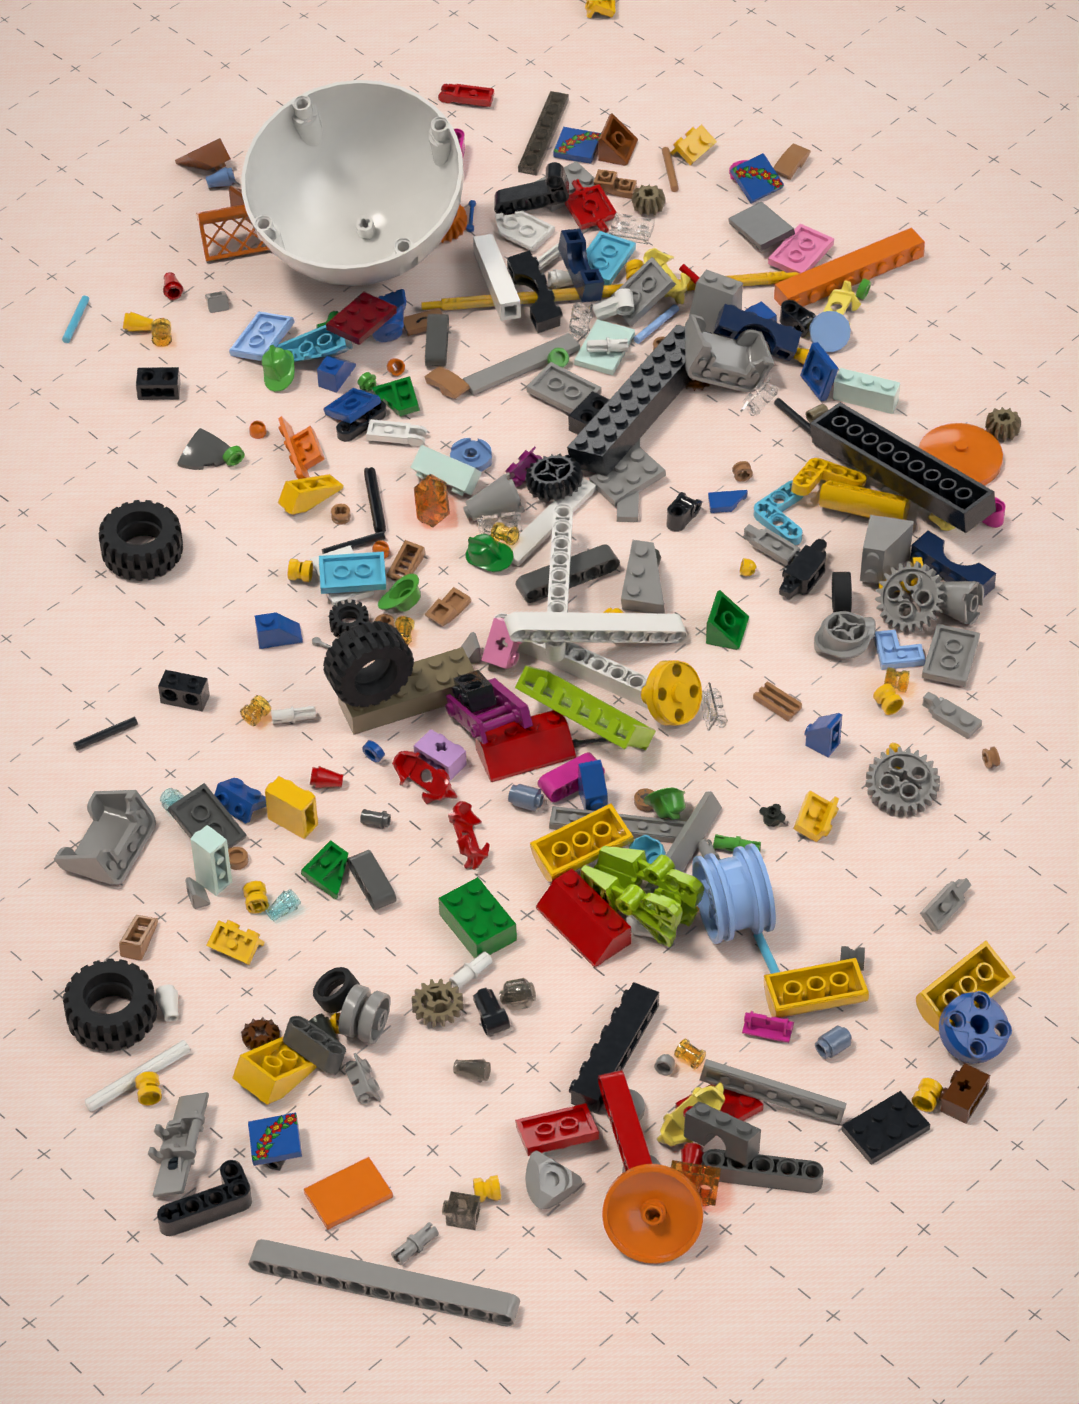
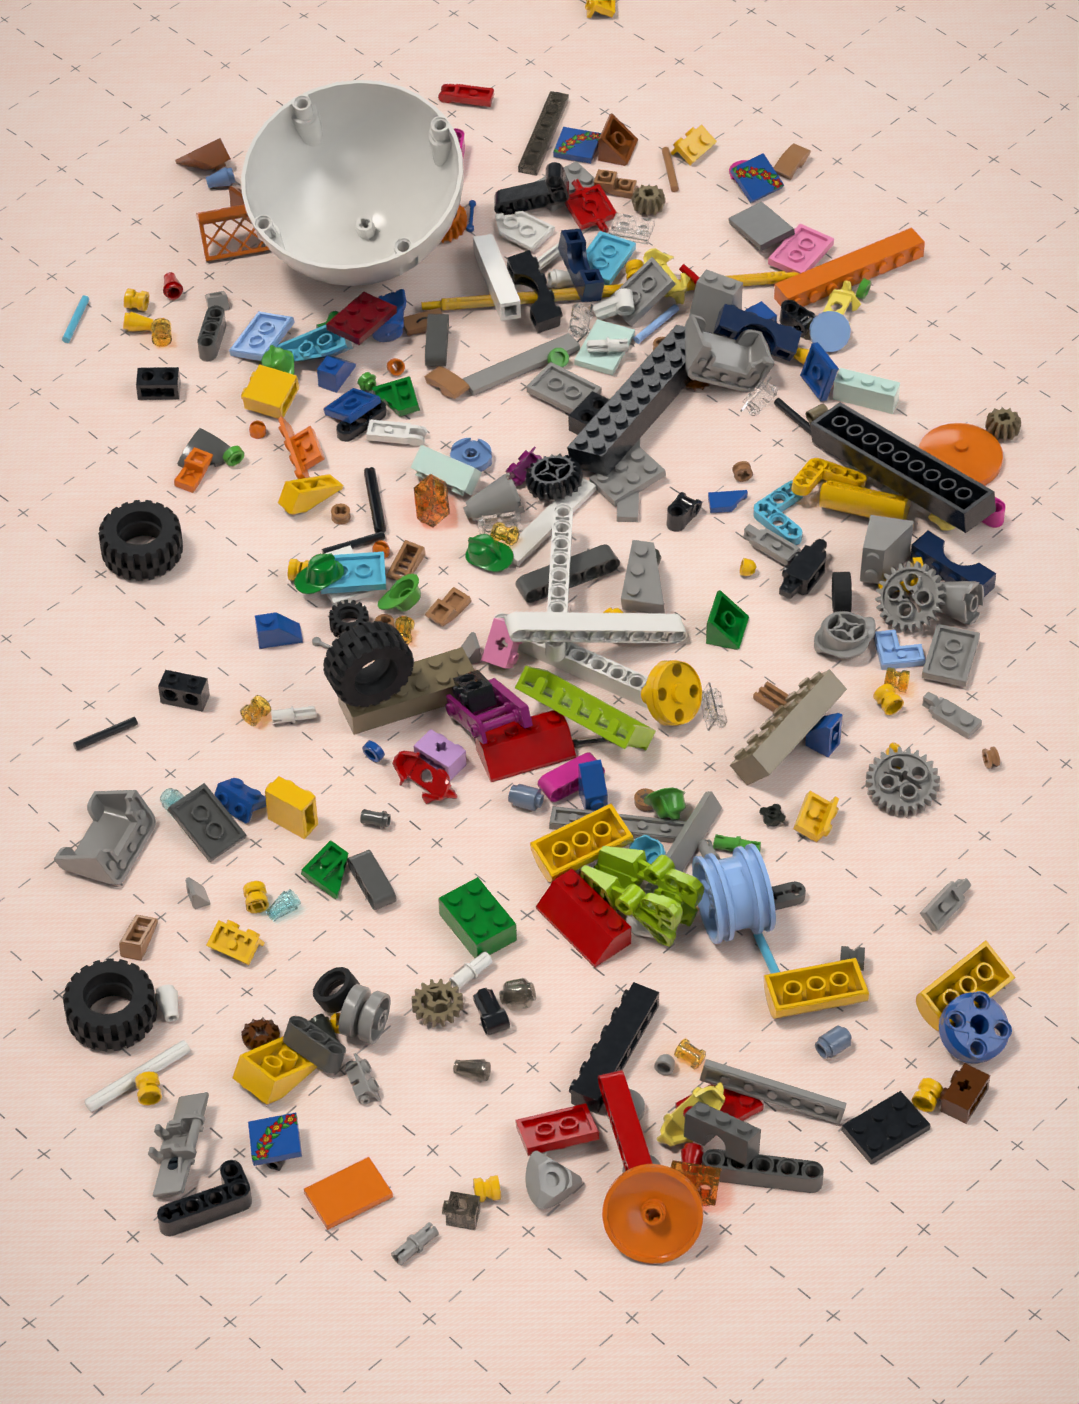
(136, 299): none -> yellow wheel
(194, 470): none -> orange slope
(211, 333): none -> dark grey beam
(211, 860): light aqua brick -> none
(238, 858): medium nougat tile -> none
(270, 391): none -> yellow brick
(319, 574): none -> green piece
(325, 778): red cone -> none
(384, 1282): light grey beam -> none
(463, 821): red piece -> none
(767, 1027): dark pink hinge -> none
(785, 897): none -> dark grey beam
(787, 727): none -> dark tan brick

